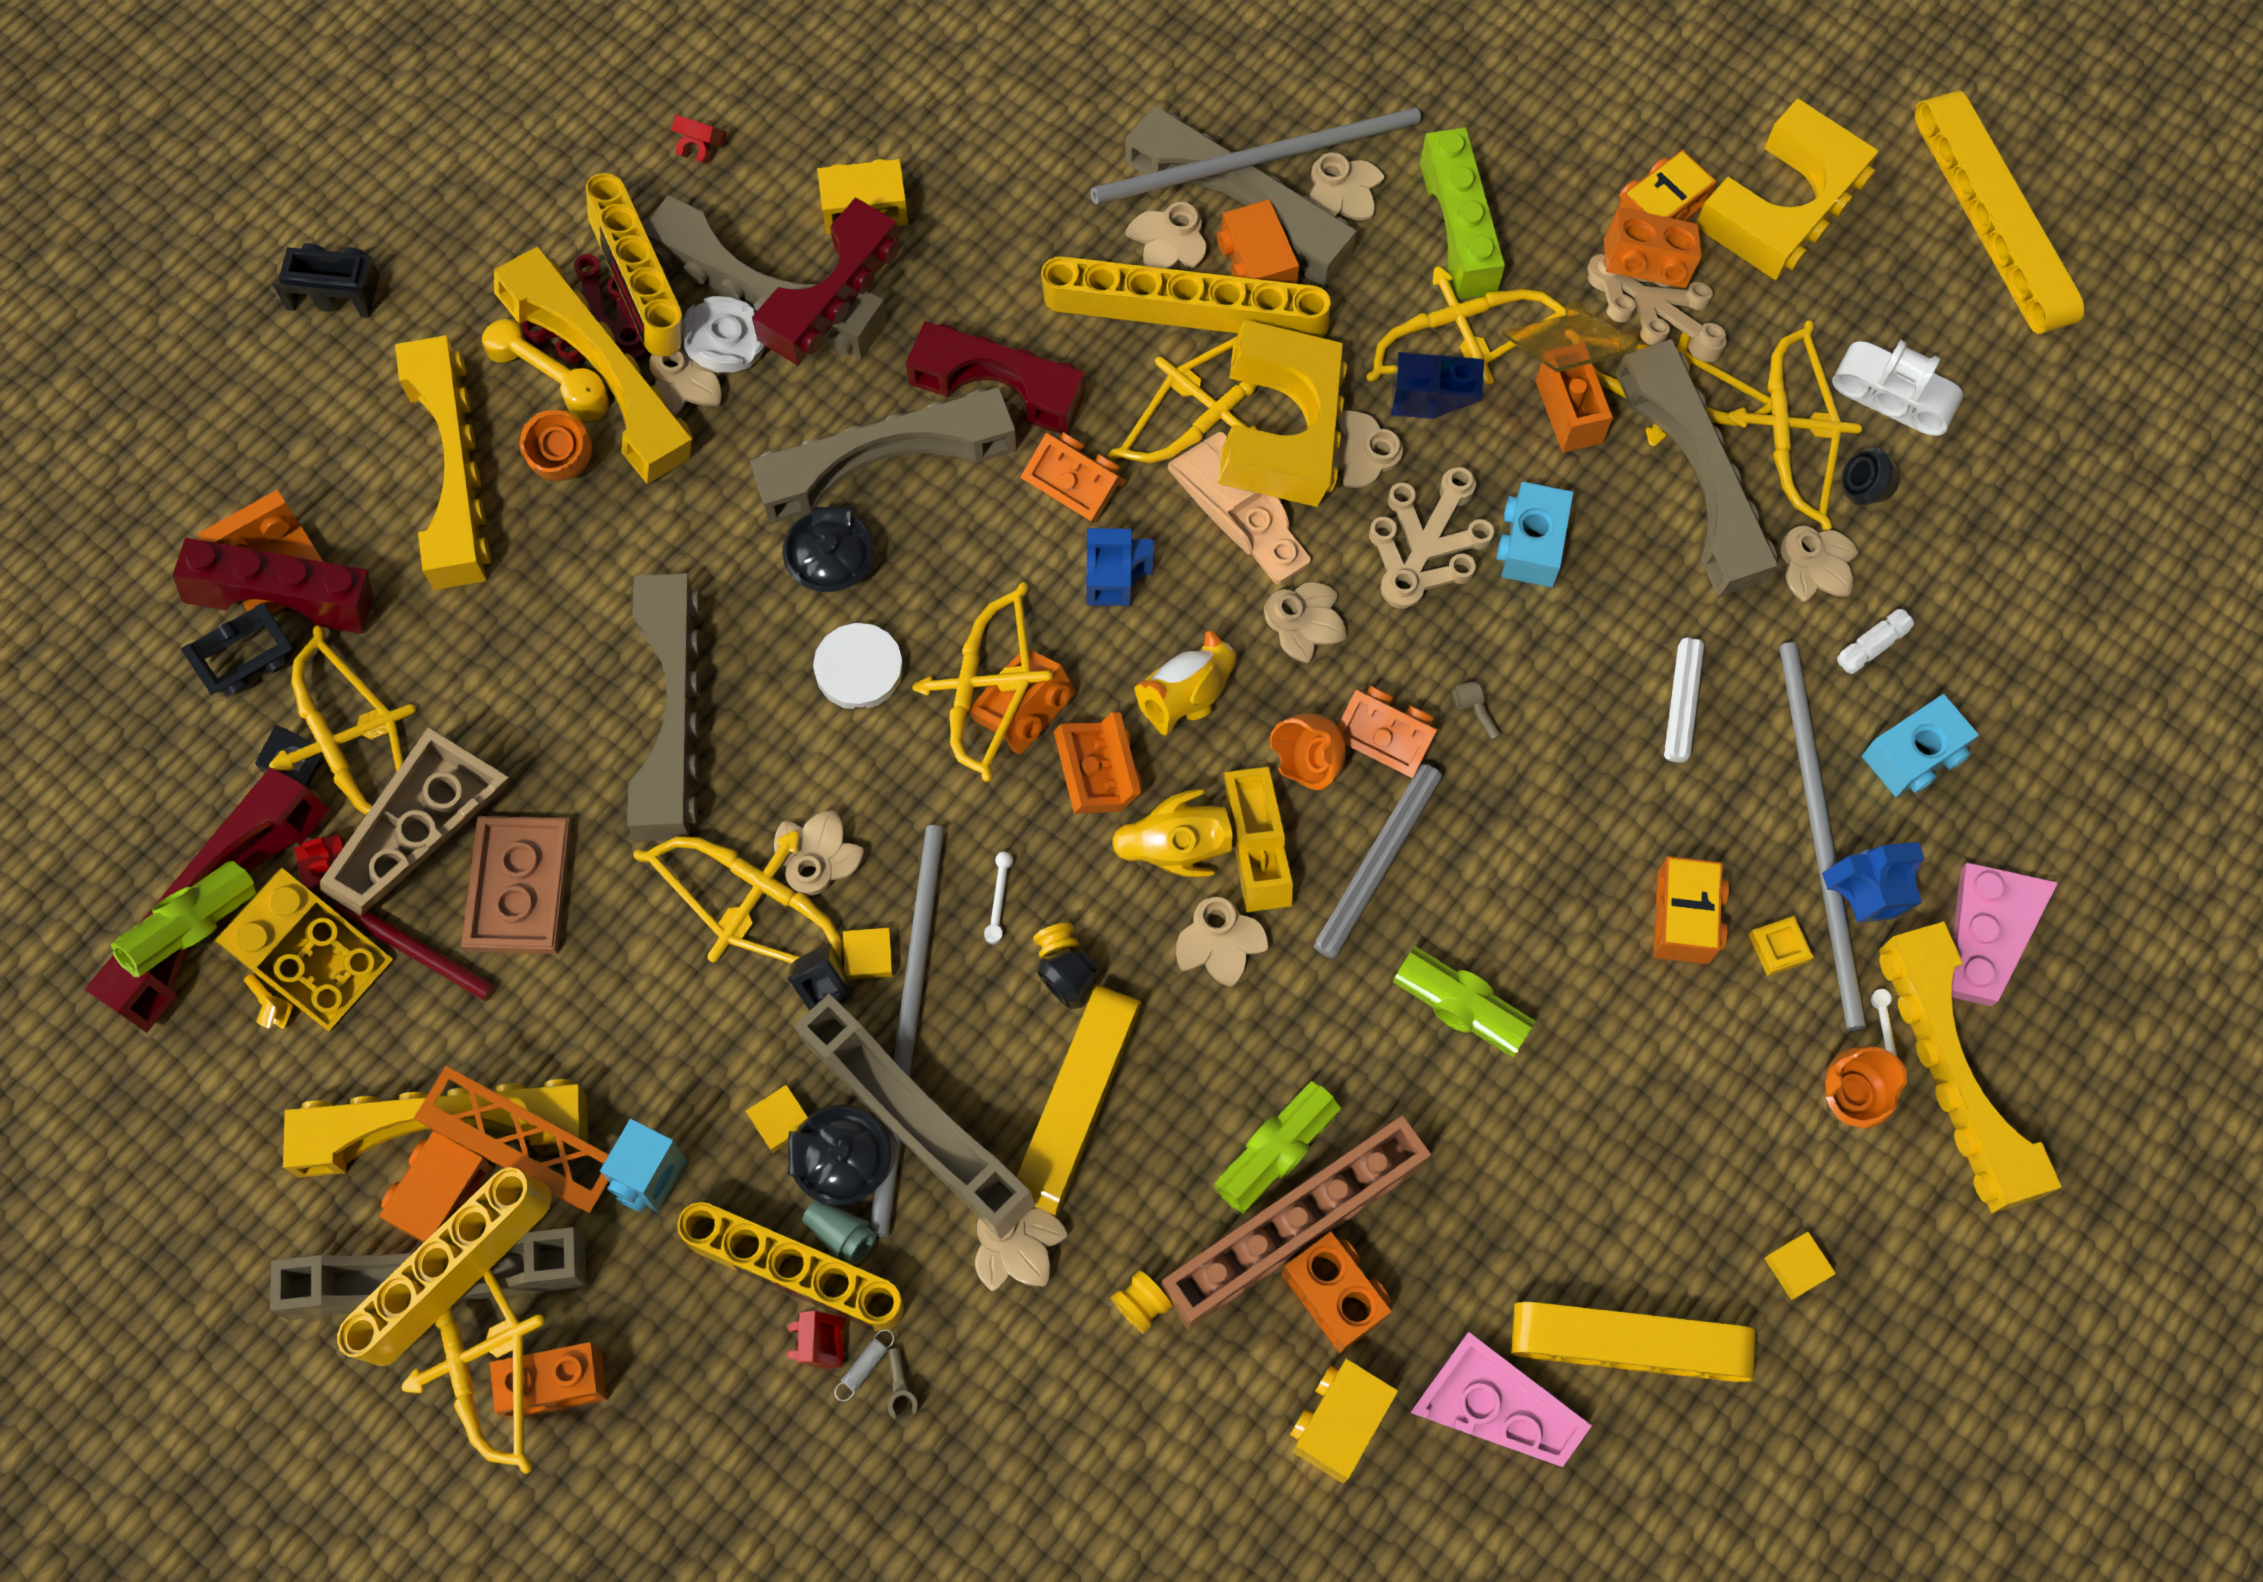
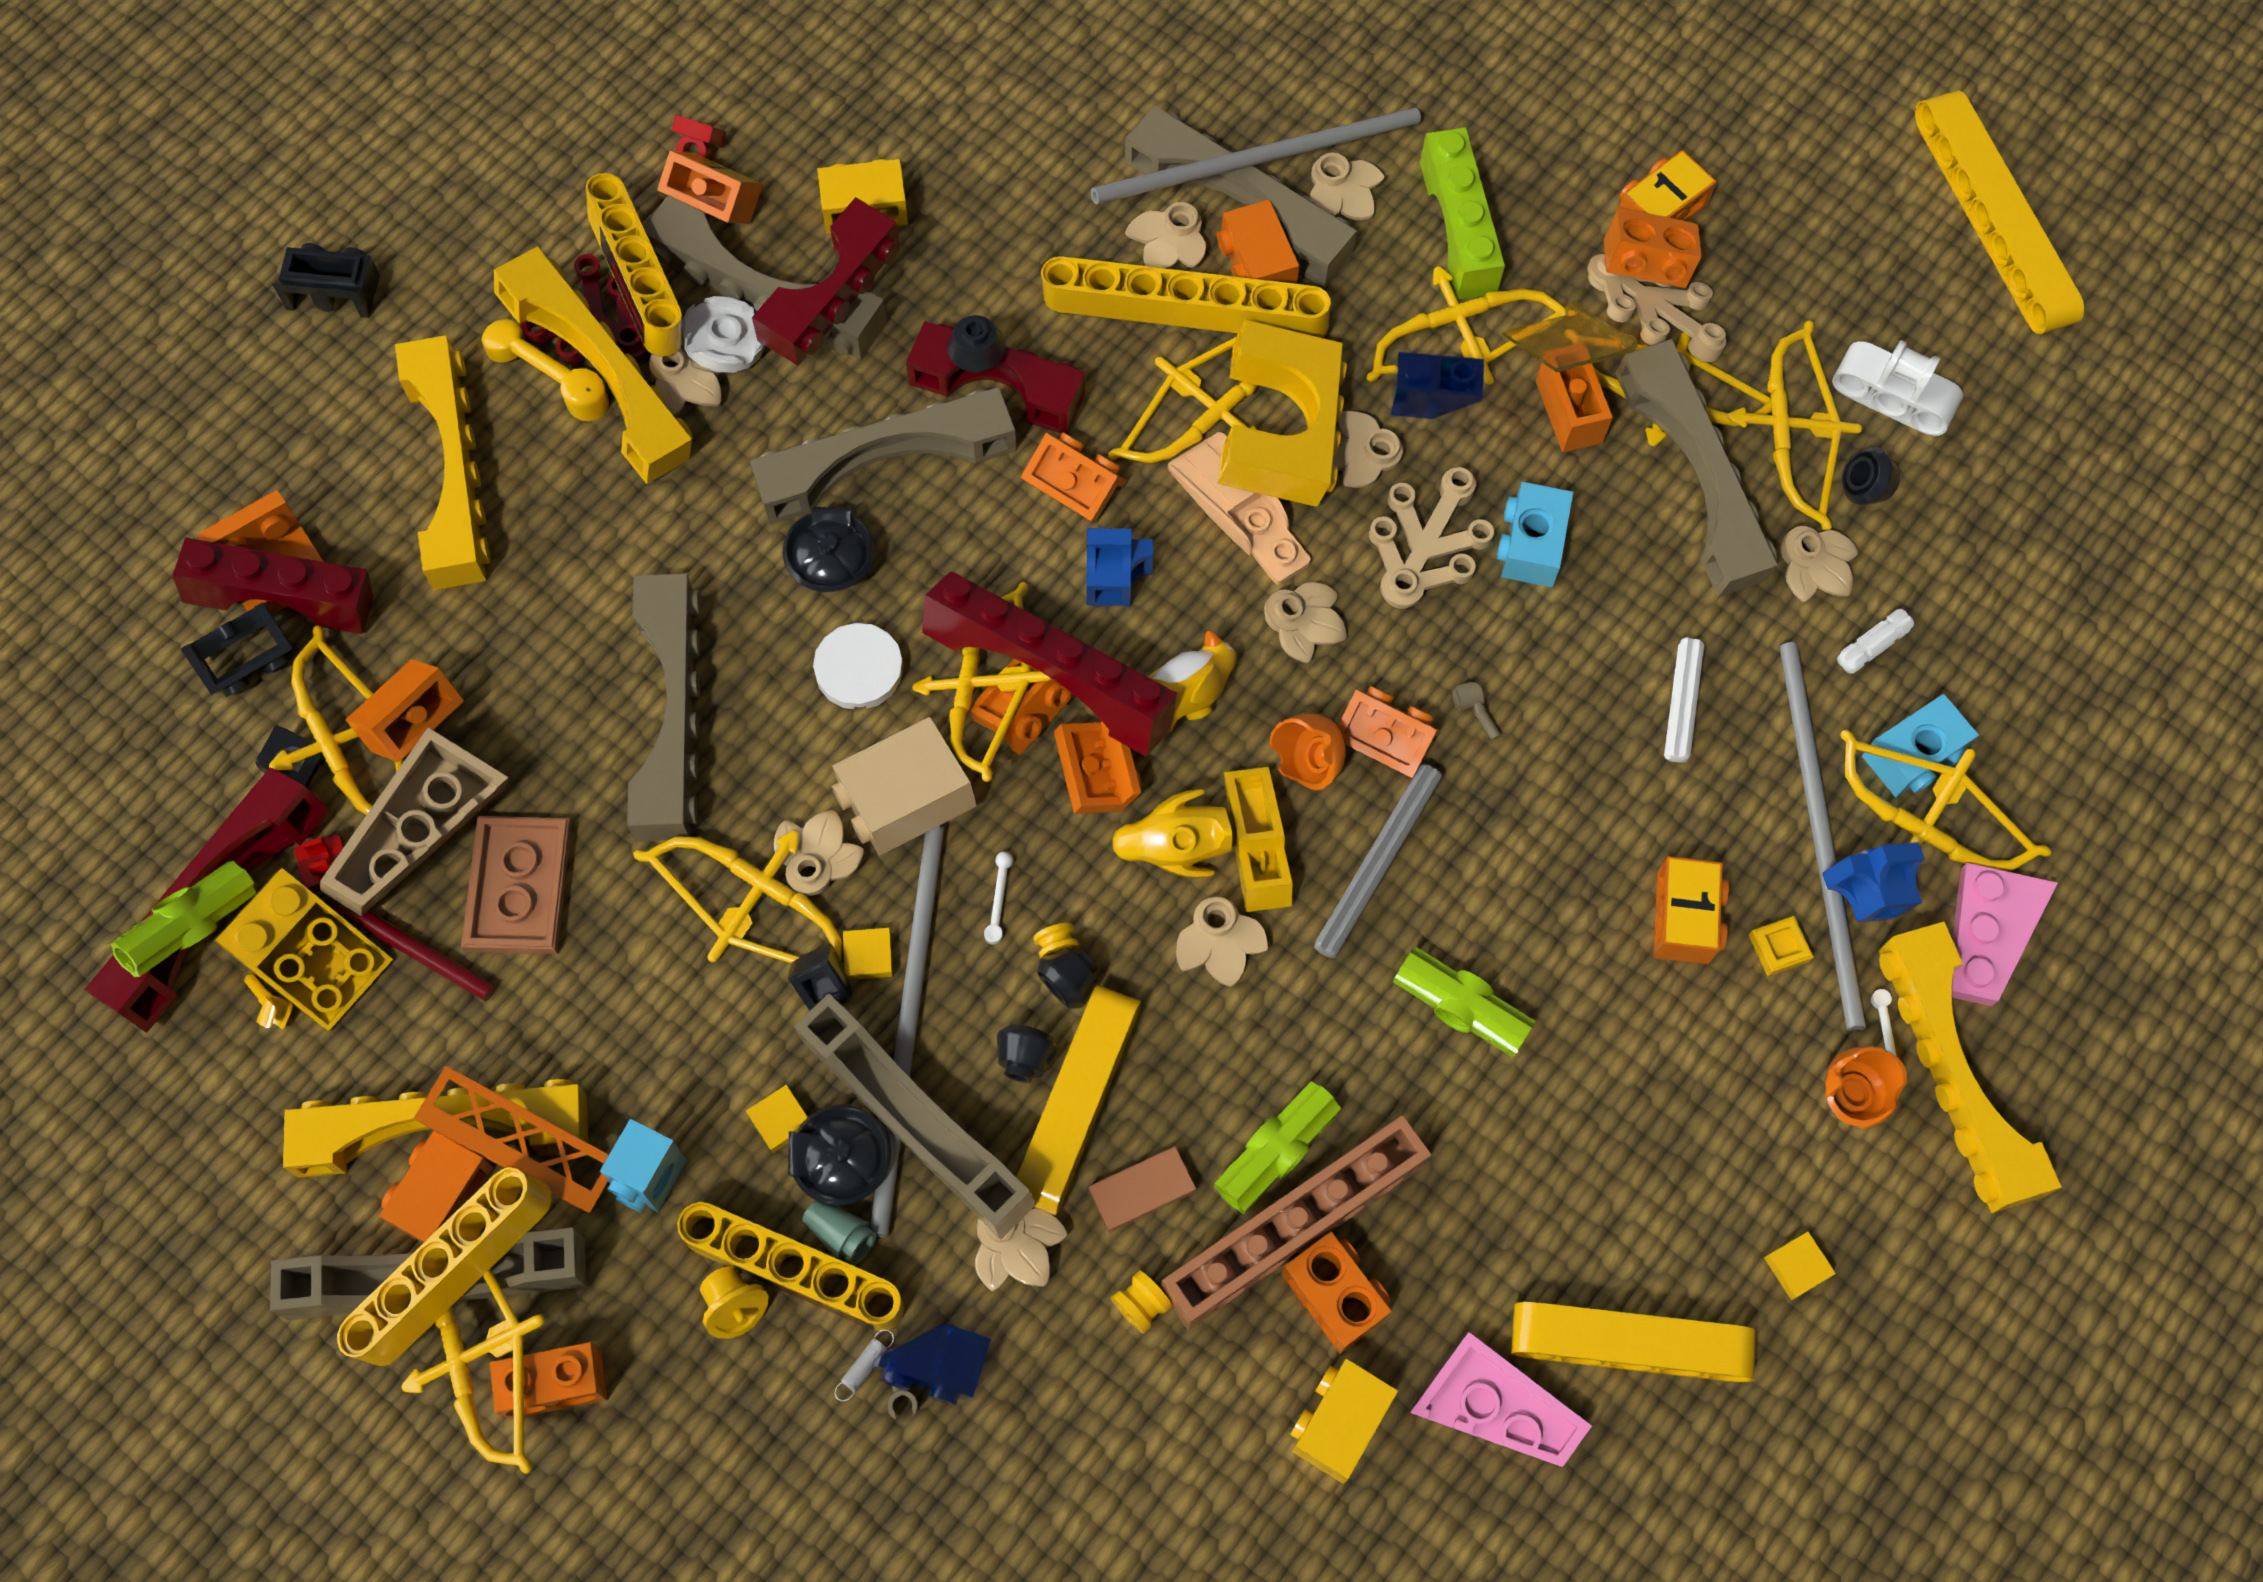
(403, 710): none -> orange brick
(556, 445): orange hair -> none
(709, 187): none -> orange brick
(731, 1303): none -> yellow piece
(818, 1339): red tile -> none
(902, 787): none -> tan brick
(942, 1359): none -> clear blue slope
(976, 344): none -> black cone
(1025, 1052): none -> black cone
(1125, 700): none -> dark red arch
(1142, 1189): none -> nougat tile
(1777, 235): yellow arch -> none
(1947, 791): none -> yellow piece

